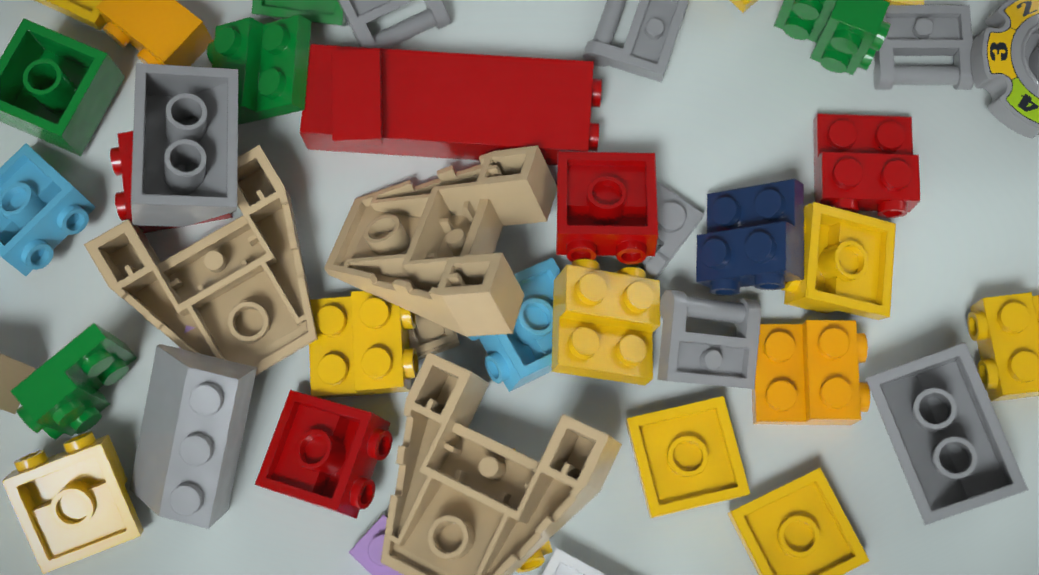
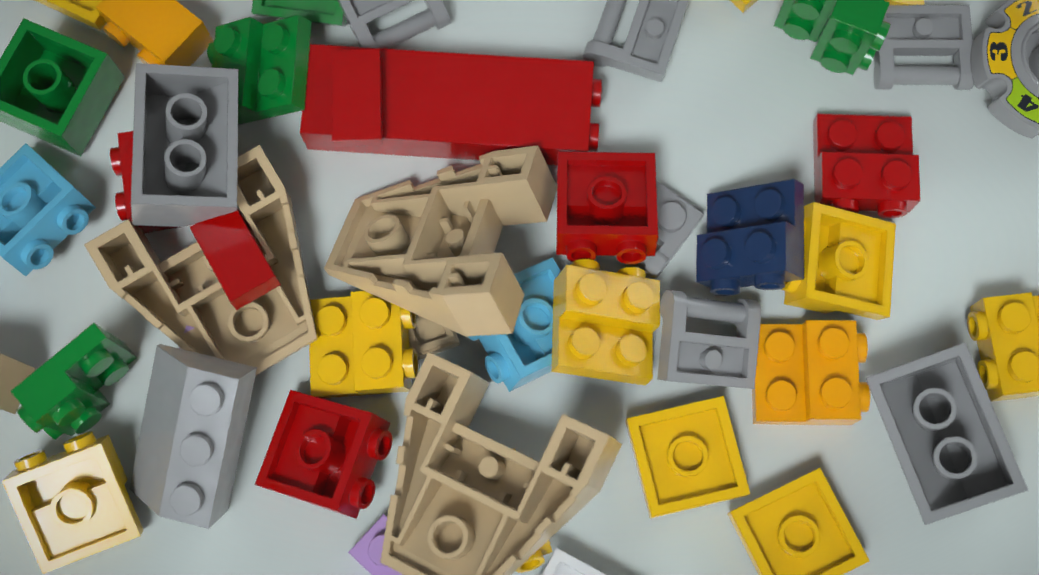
(235, 258): none -> red tile

